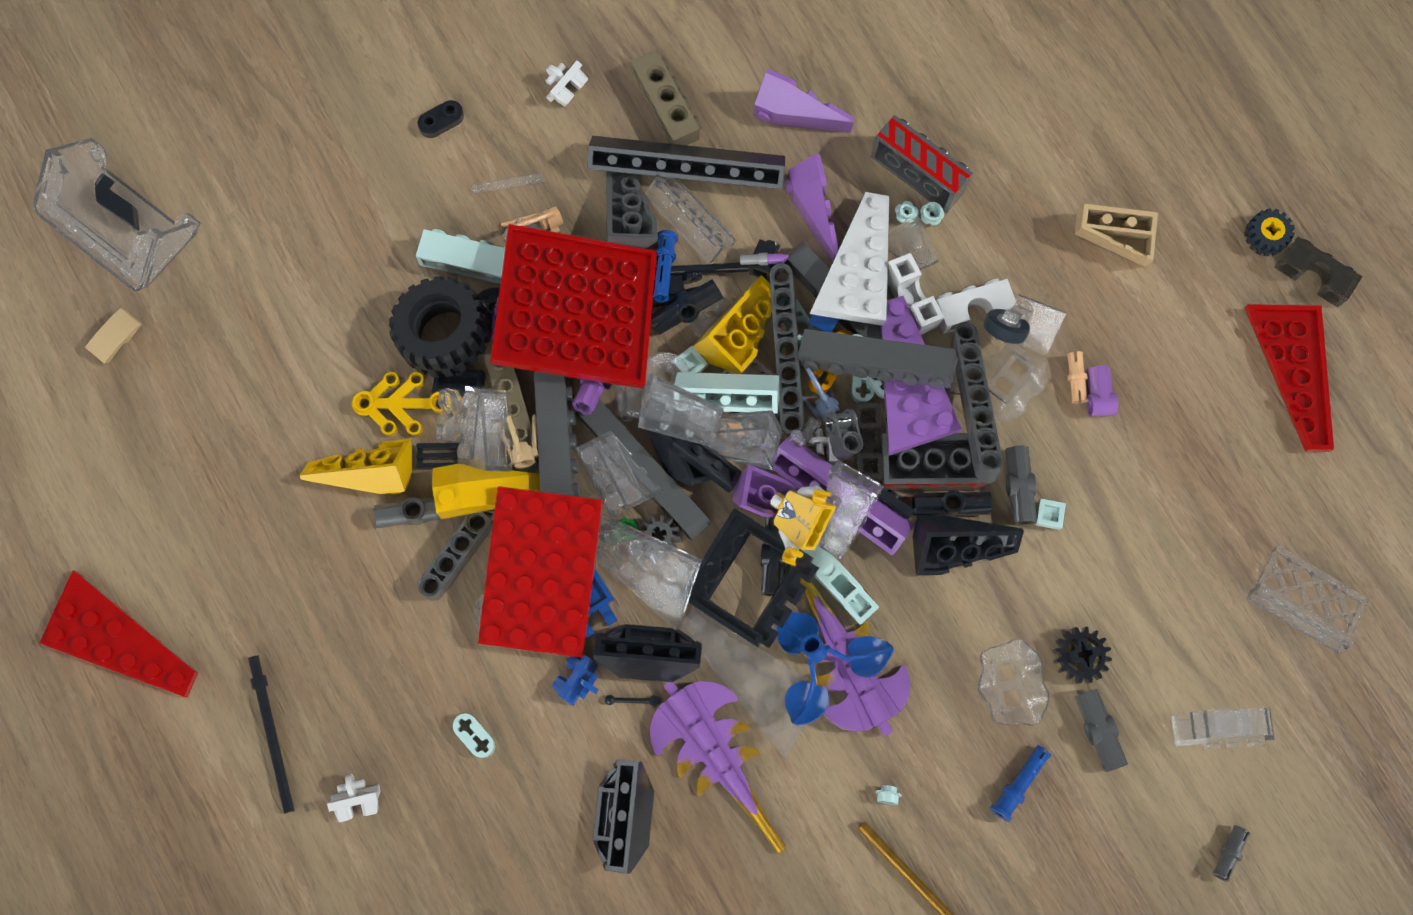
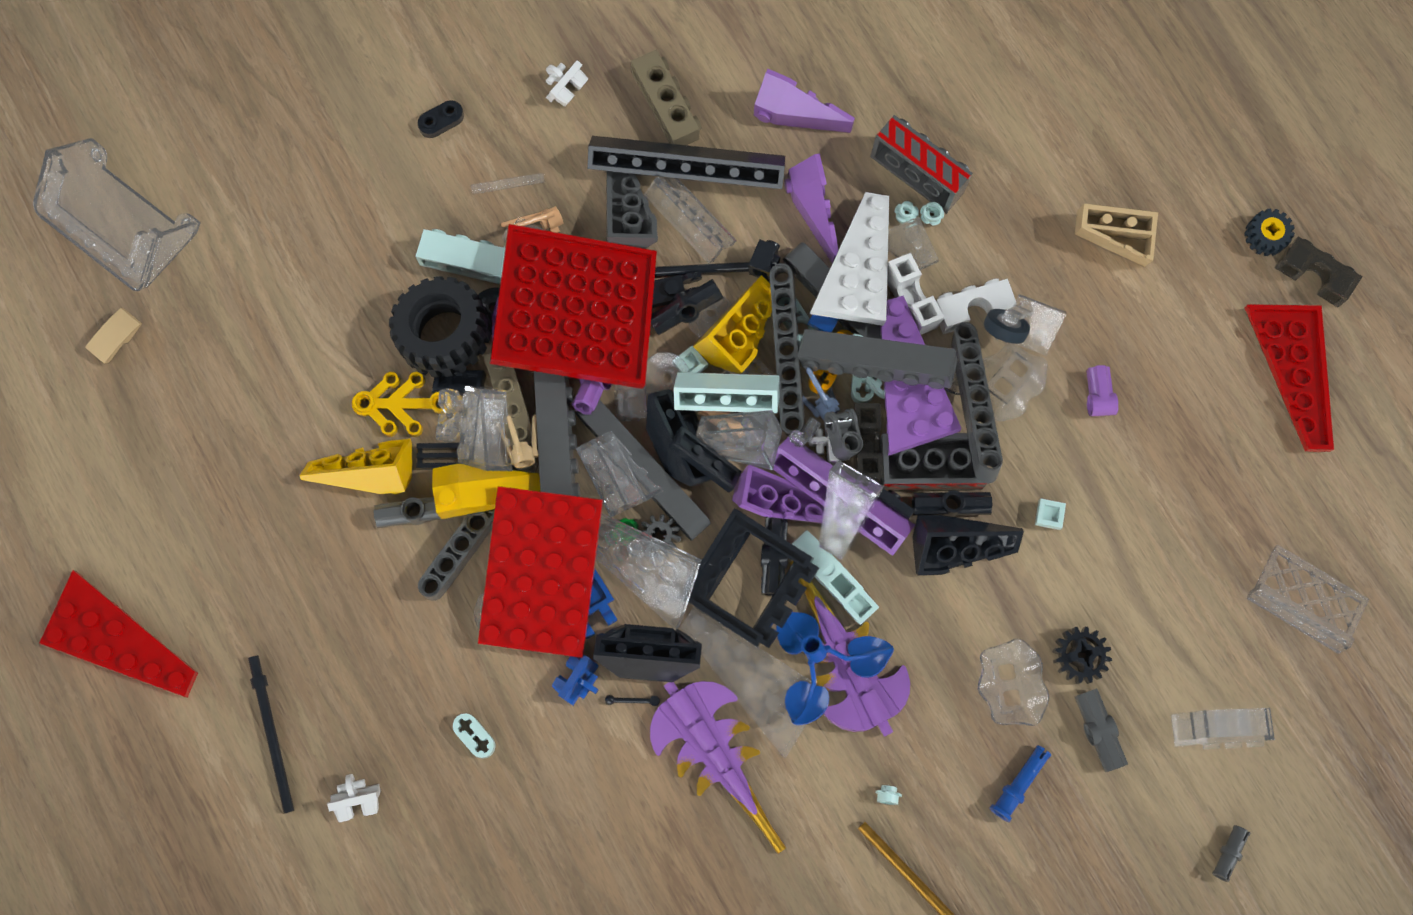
(115, 203): black piece -> none
(623, 816): black wedge -> none
(664, 258): blue pin -> none
(678, 413): clear wedge -> none
(763, 259): light grey piece -> none
(801, 519): yellow torso -> none
(1020, 485): dark grey piece -> none
(1077, 377): light nougat pin -> none

